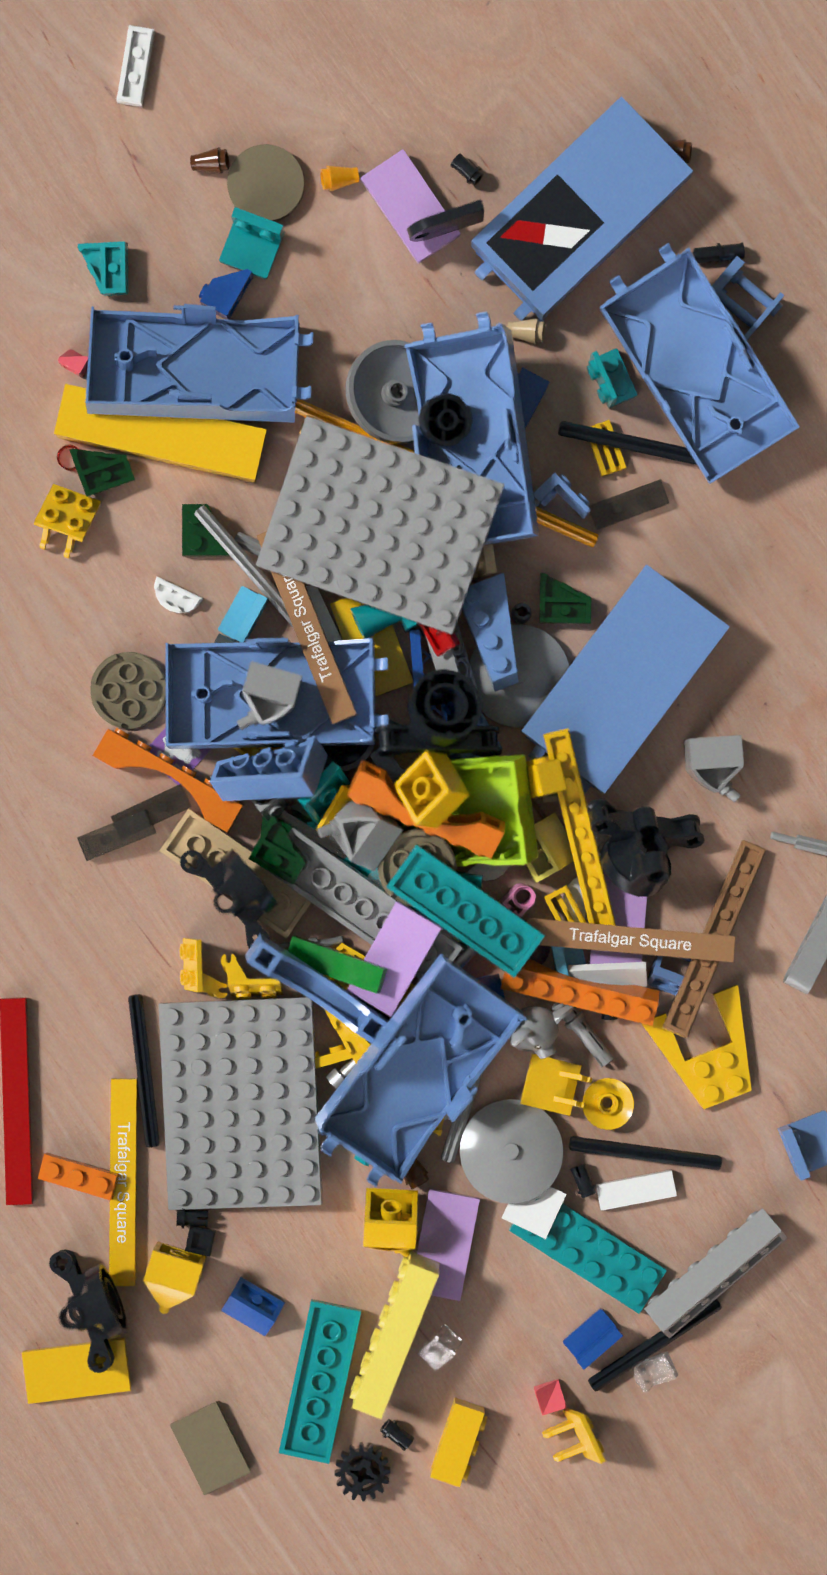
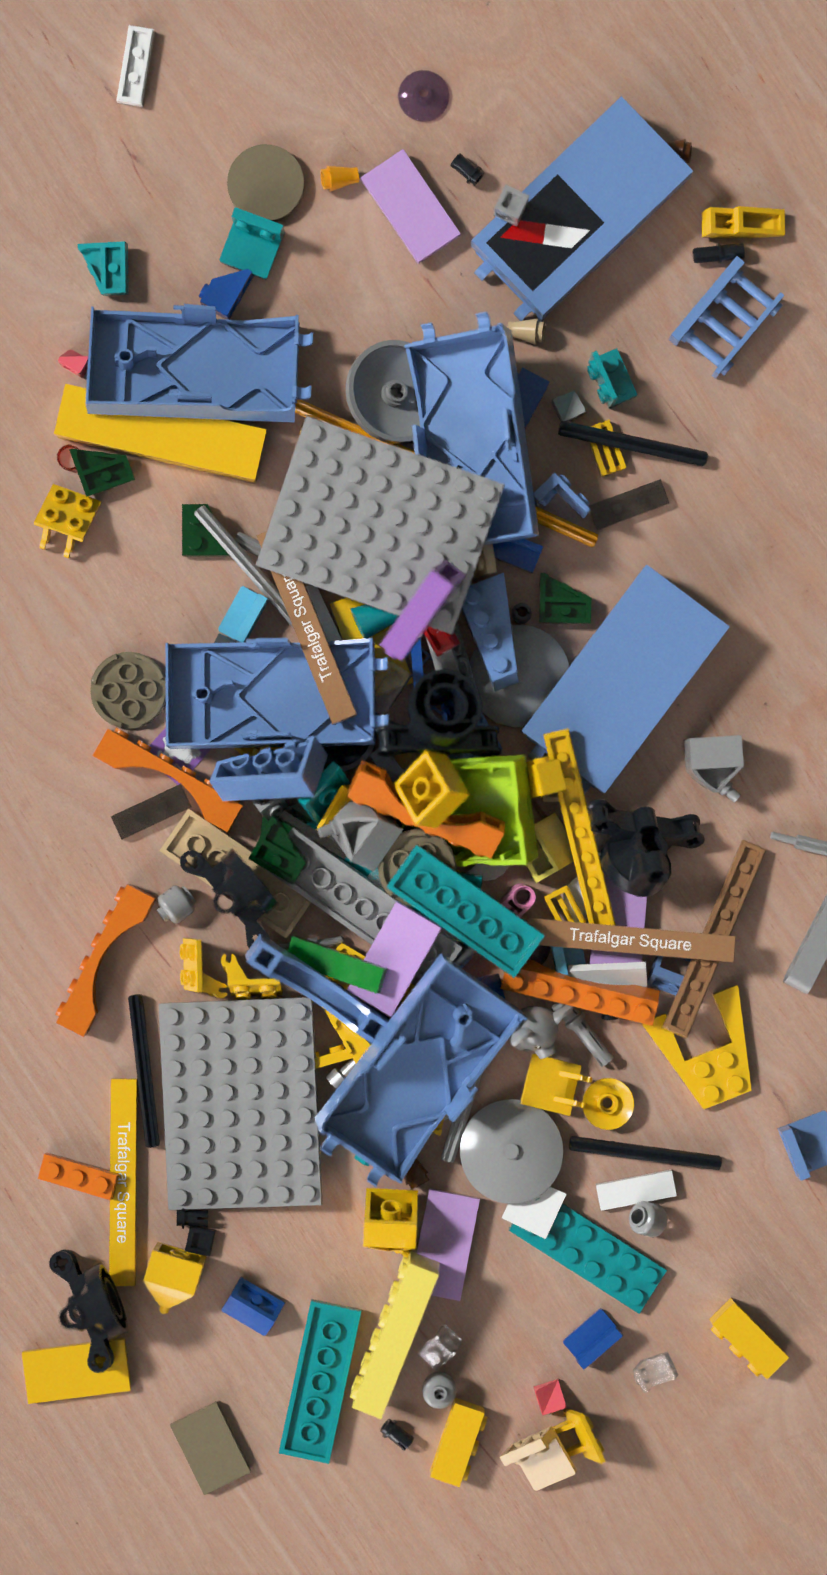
(16, 1101): red tile -> none
(81, 1005): none -> orange arch
(116, 835): clear smoke tile -> none
(175, 598): white tile -> none
(175, 904): none -> light grey head
(211, 161): reddish brown cone -> none
(269, 694): light grey piece -> none
(371, 1475): black gear -> none
(388, 686): none -> clear wing
(422, 609): none -> medium lavender slope
(423, 108): none -> clear purple dish
(438, 1381): none -> light grey head
(445, 419): black cylinder -> none
(447, 221): black tile -> none
(511, 205): none -> light grey brick
(518, 553): none -> blue panel
(541, 1458): none -> tan bracket
(568, 407): none -> light grey slope
(583, 1181): black pin -> none
(646, 1349): black axle -> none
(648, 1219): none -> light grey head
(698, 365): medium blue piece -> none
(715, 1272): light grey brick -> none
(743, 222): none -> yellow slope
(747, 1339): none -> yellow brick

